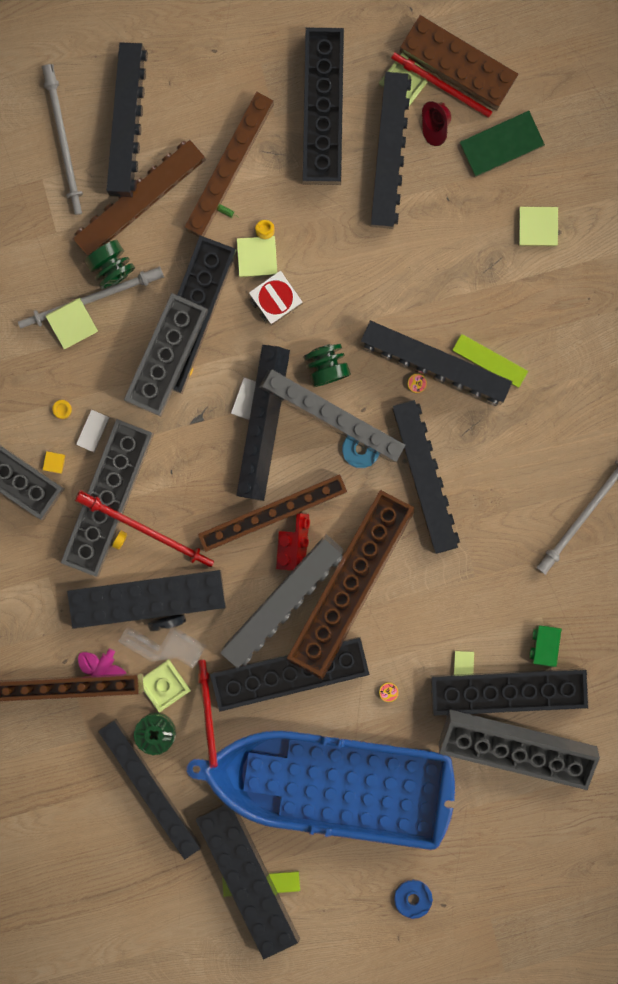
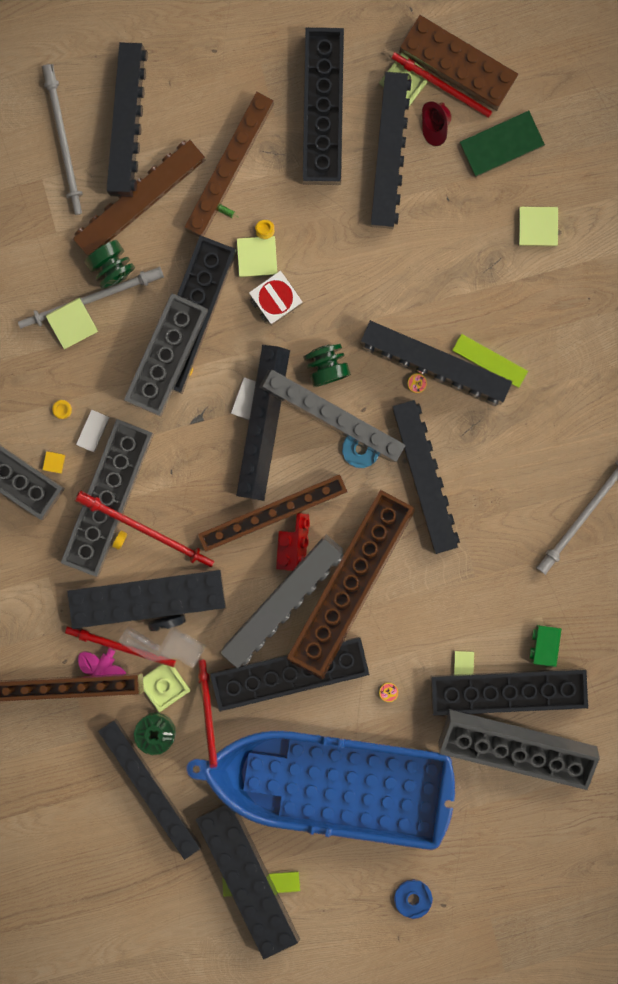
(85, 636): none -> red bar

